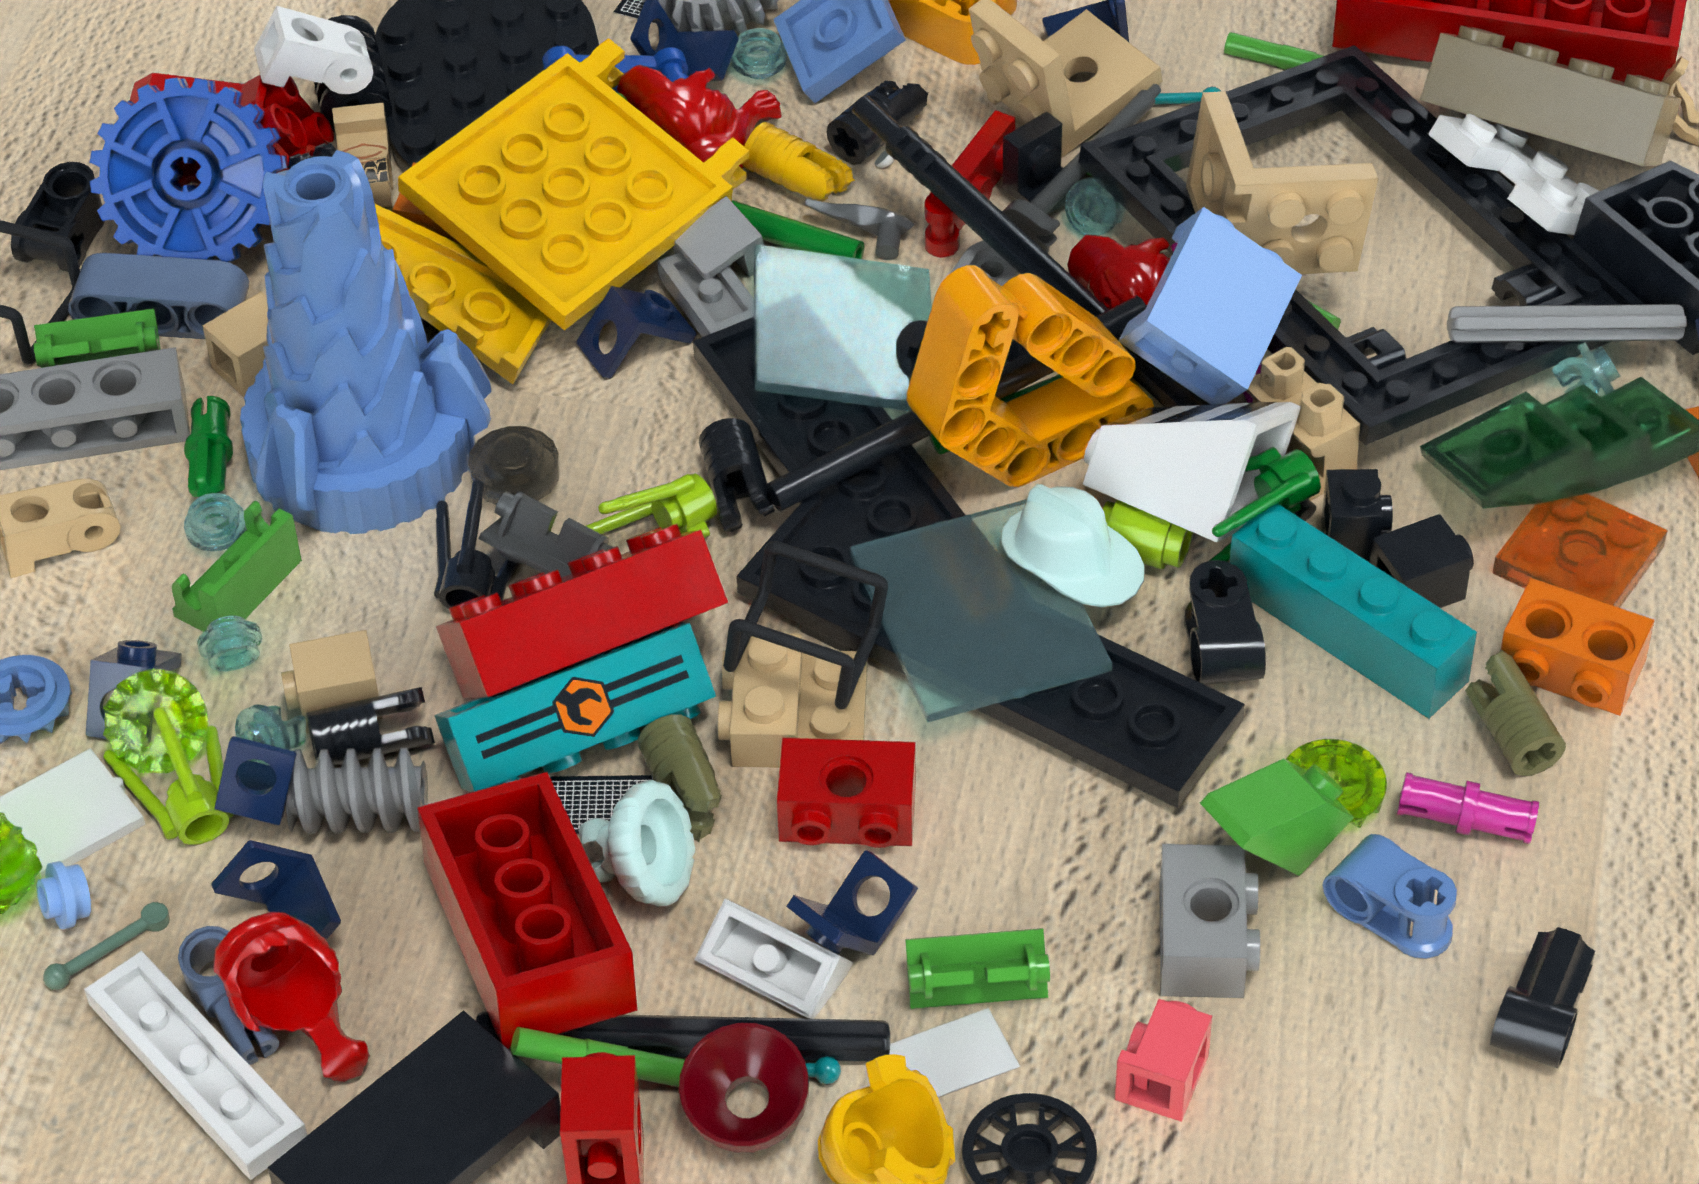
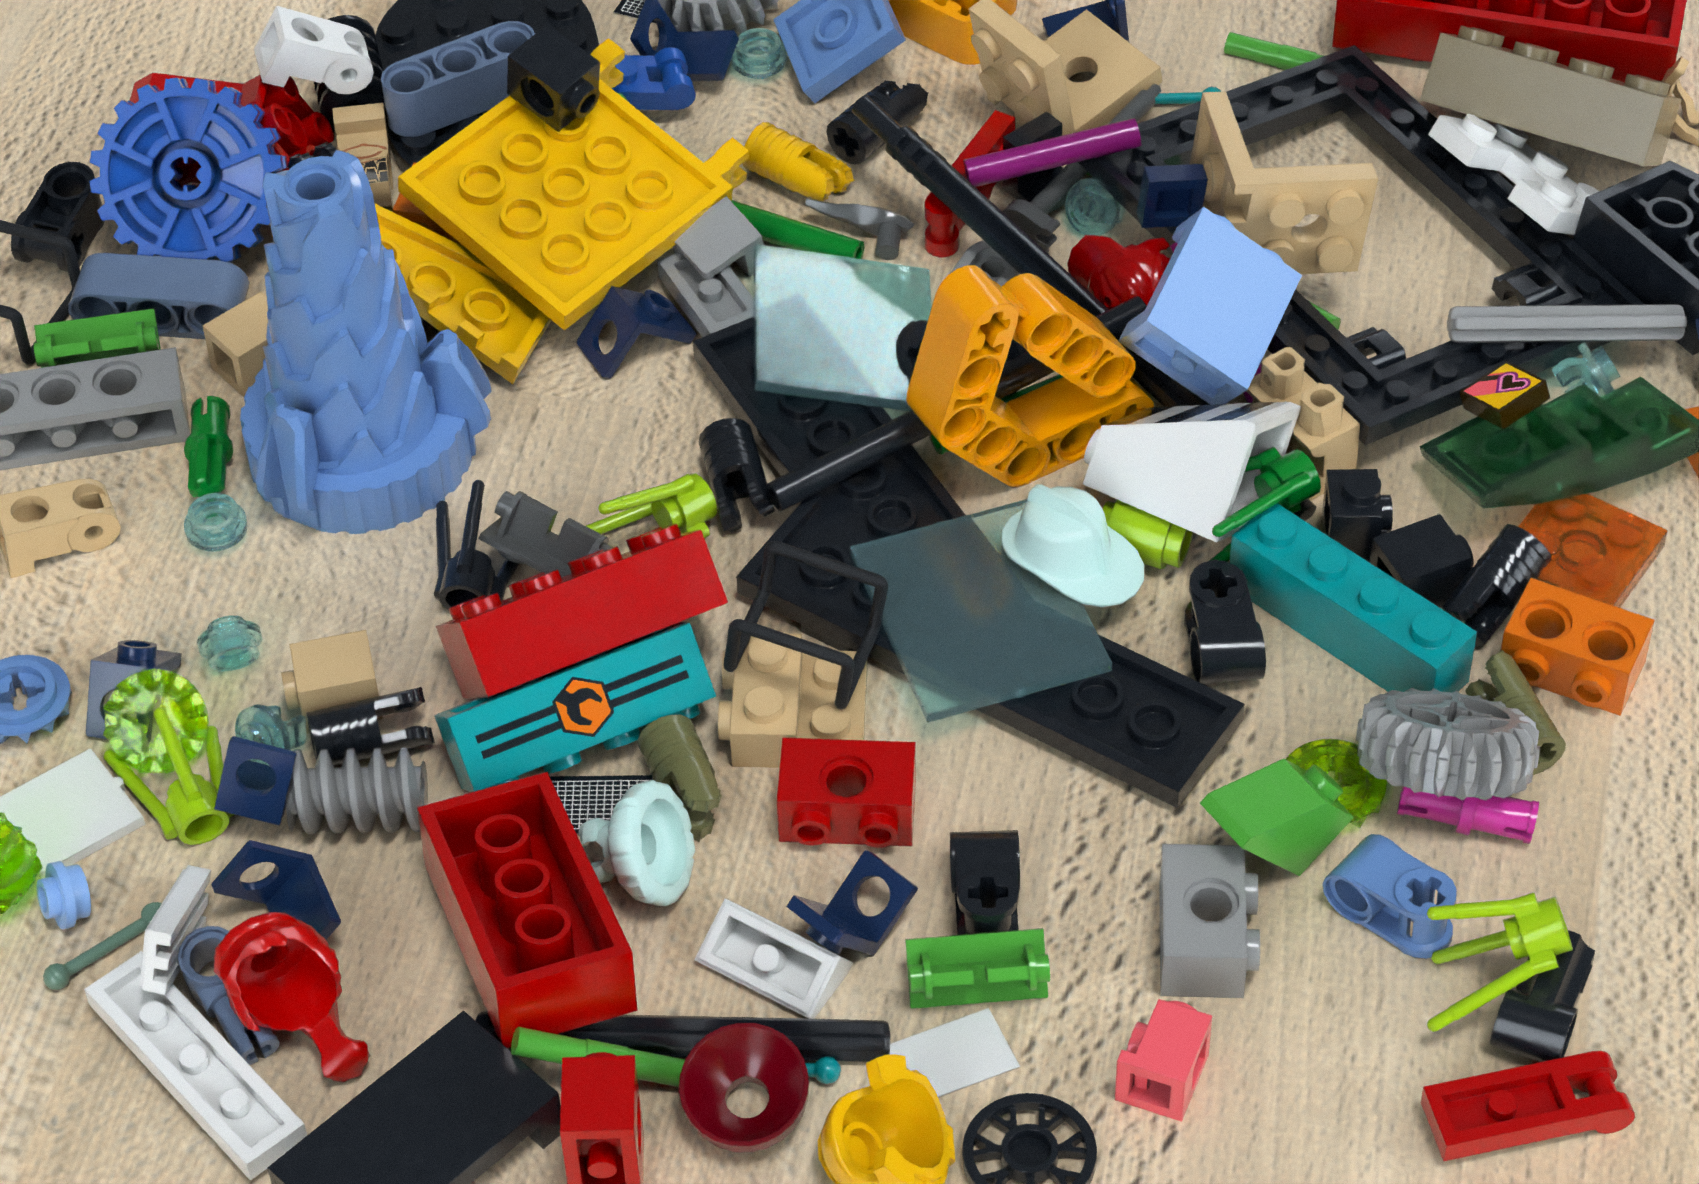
(171, 924): none -> white tile
(242, 573): bright green hinge -> none
(451, 80): none -> sand blue beam
(514, 462): clear smoke plate -> none
(553, 78): none -> black brick
(691, 112): red piece -> none
(884, 160): piece -> none
(985, 880): none -> black piece
(1052, 152): none -> magenta piece
(1170, 194): none -> dark blue plate
(1447, 744): none -> light grey gear
(1497, 581): none -> black hinge
(1505, 395): none -> dark brown tile
(1526, 1105): none -> red plate
(1534, 932): none -> lime plant

